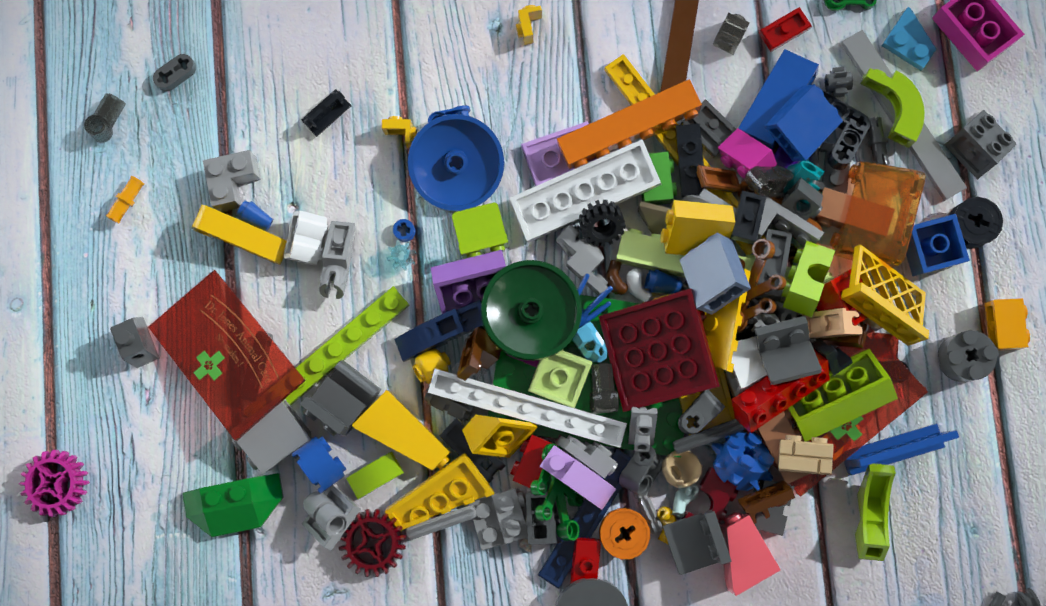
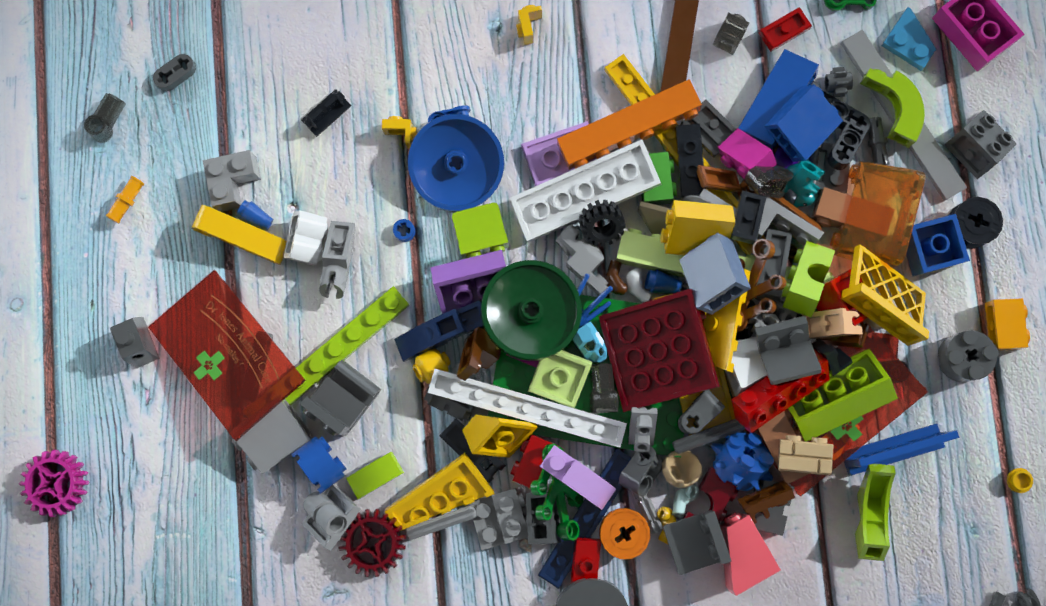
(234, 504): green wedge -> none
(395, 253): clear light blue gear -> none
(399, 429): yellow slope -> none
(591, 455): light grey plate -> none
(803, 191): dark grey brick -> none
(1019, 480): none -> yellow plate

